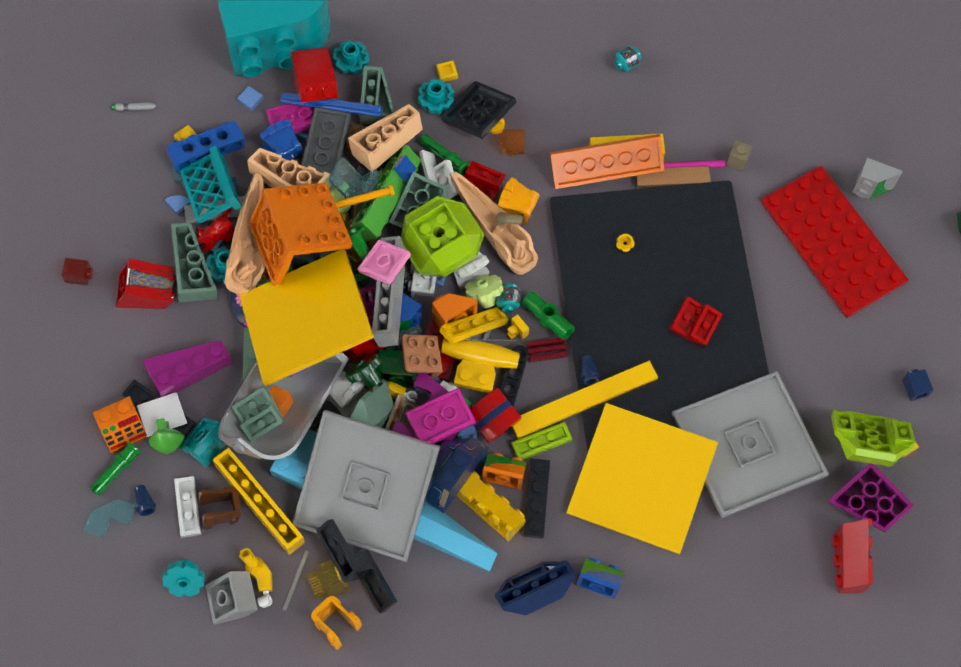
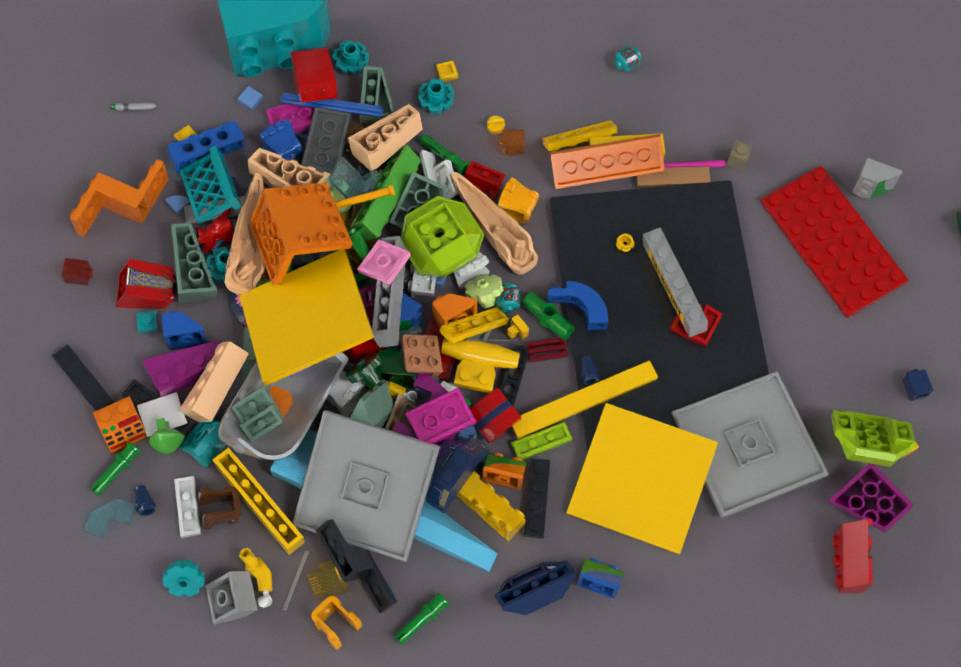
(82, 378): none -> black tile
(119, 198): none -> orange bracket
(147, 322): none -> teal plate
(182, 331): none -> blue slope
(214, 383): none -> light nougat wedge
(404, 168): blue tile -> none
(428, 612): none -> green pin
(478, 109): black plate -> none
(505, 218): dark tan arm -> none
(579, 135): none -> yellow plate
(586, 299): none -> blue arch
(675, 282): none -> light grey brick

